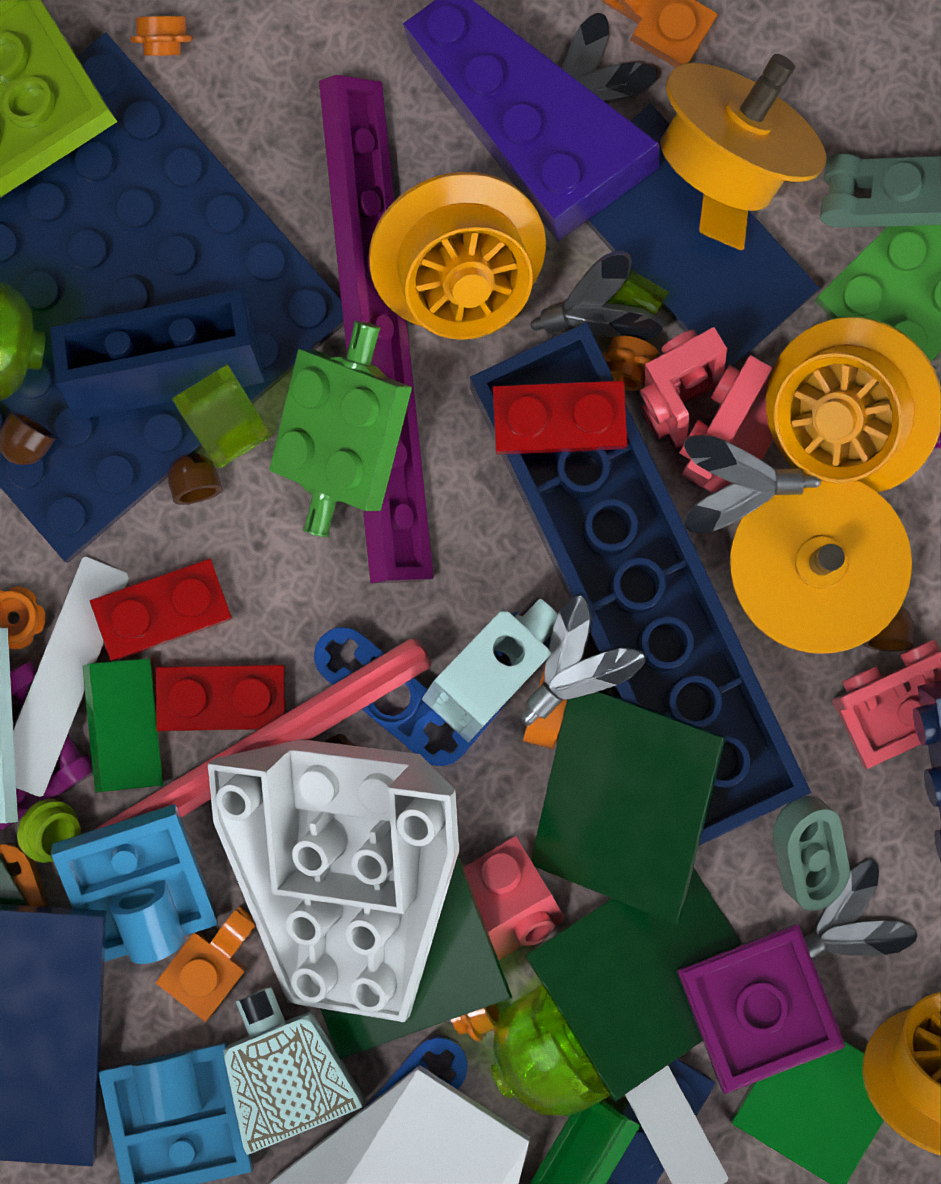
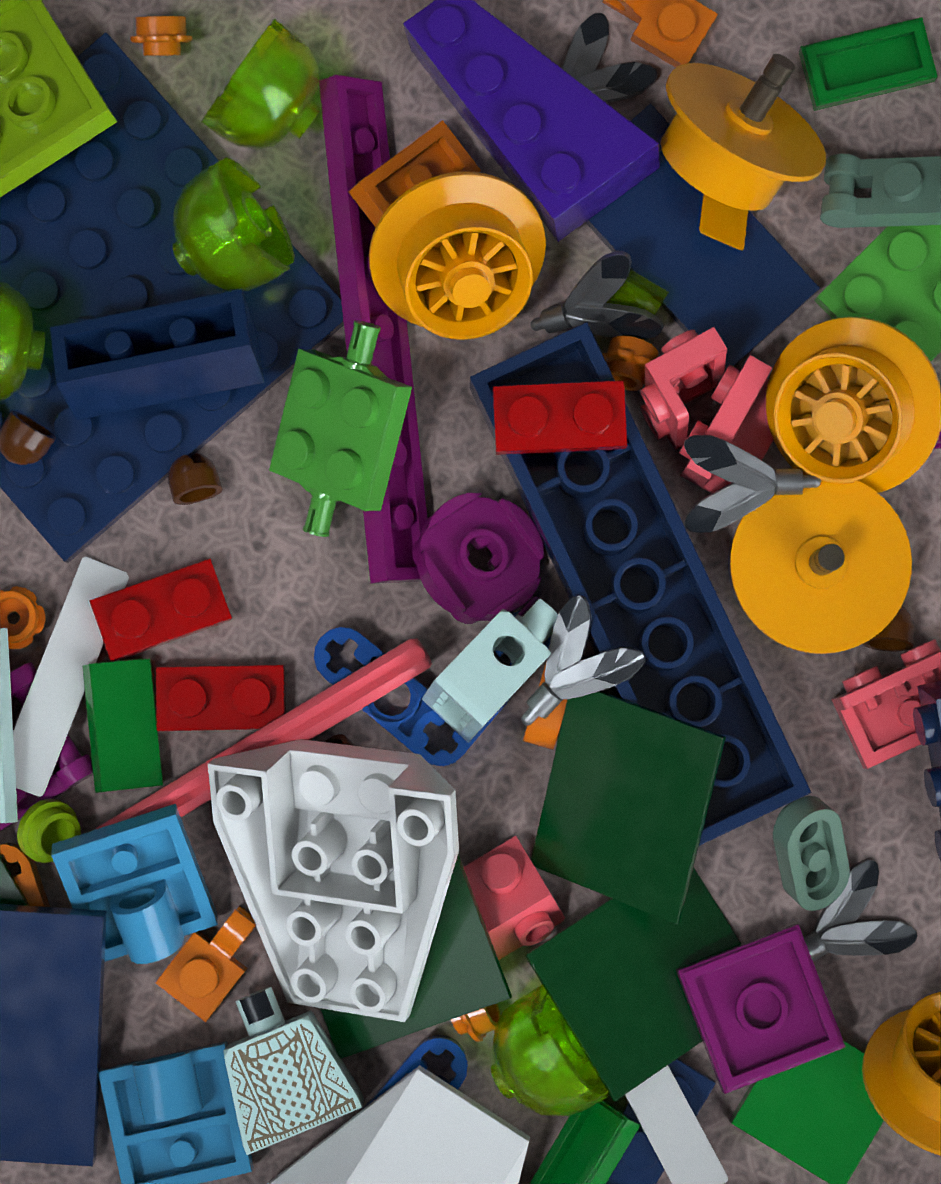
(222, 416): clear neon green tile -> none
(227, 232): none -> clear neon green cylinder
(268, 92): none -> clear neon green cylinder
(428, 156): none -> orange plate
(450, 577): none -> magenta plate
(868, 64): none -> green tile

